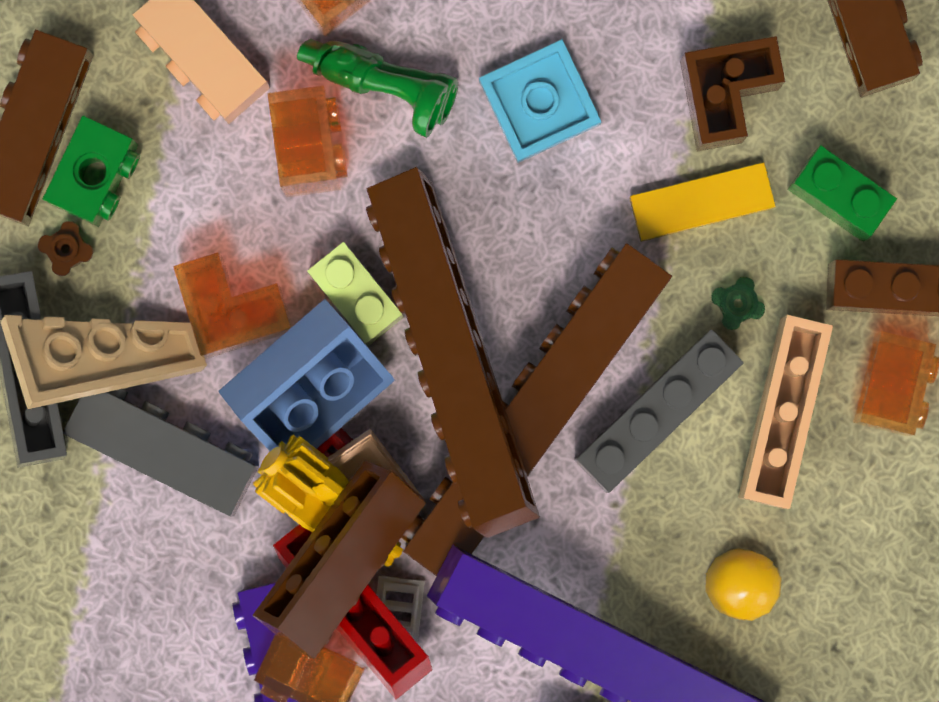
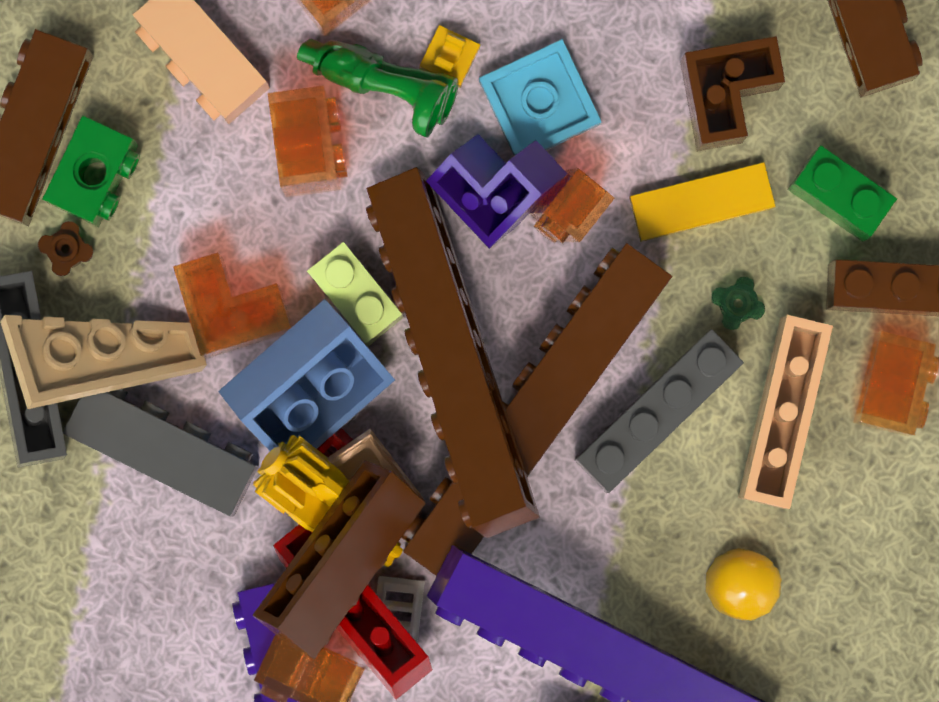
(450, 54): none -> yellow tile
(495, 194): none -> dark purple brick
(571, 208): none -> clear orange brick

